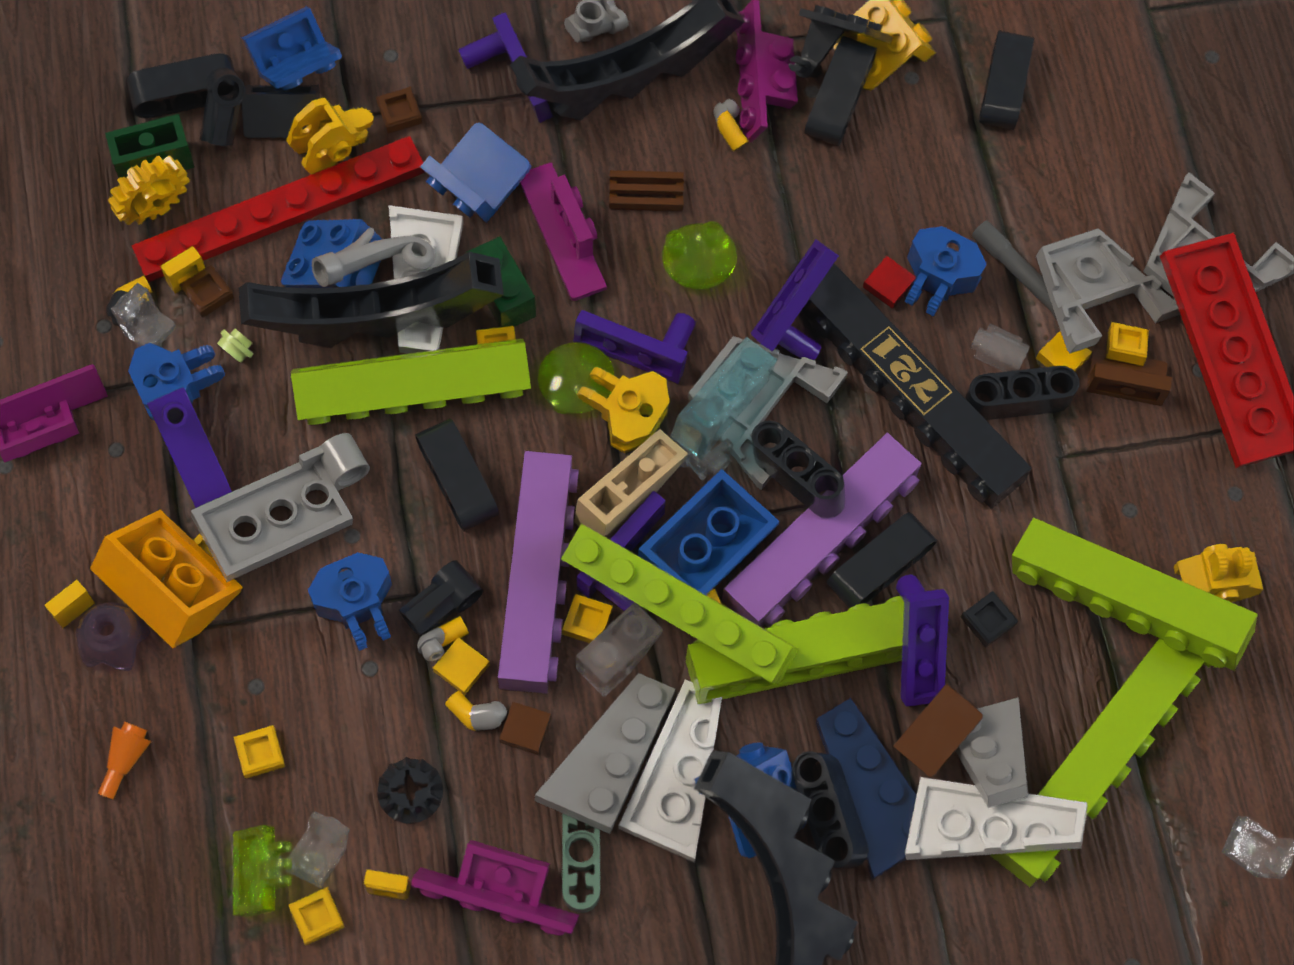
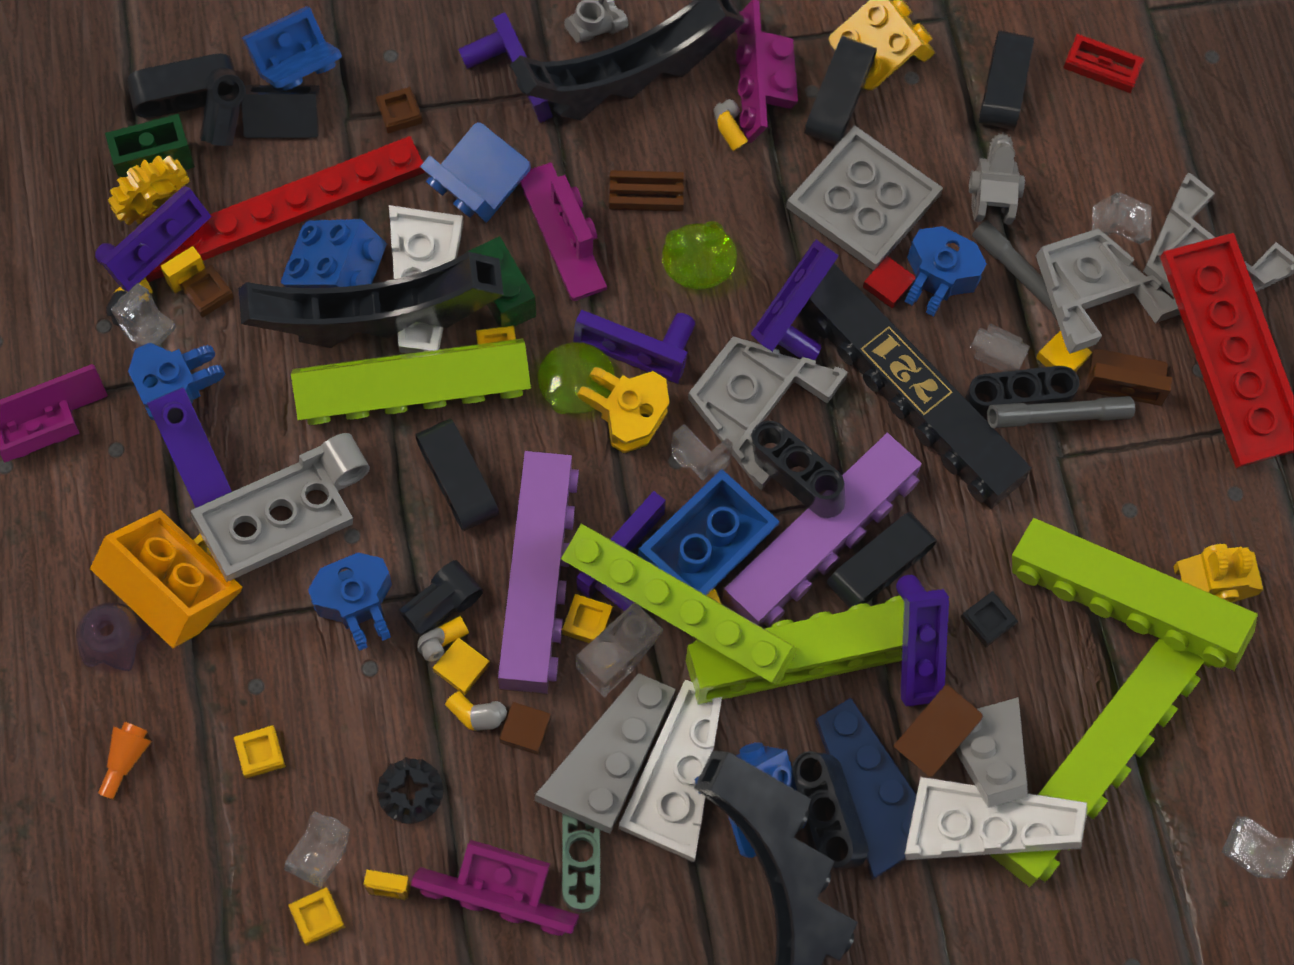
(69, 603): yellow tile -> none
(153, 239): none -> dark purple piece
(235, 344): yellowish green plate -> none
(258, 870): clear neon green hinge -> none
(328, 134): yellow hinge -> none
(332, 267): light grey plant -> none
(629, 484): tan slope -> none
(723, 398): clear light blue brick -> none
(824, 32): black plate -> none
(864, 197): none -> light grey plate
(997, 181): none -> light grey hinge
(1022, 414): none -> dark grey piece
(1101, 67): none -> red tile
(1124, 217): none -> clear bracket
(1127, 344): yellow tile -> none

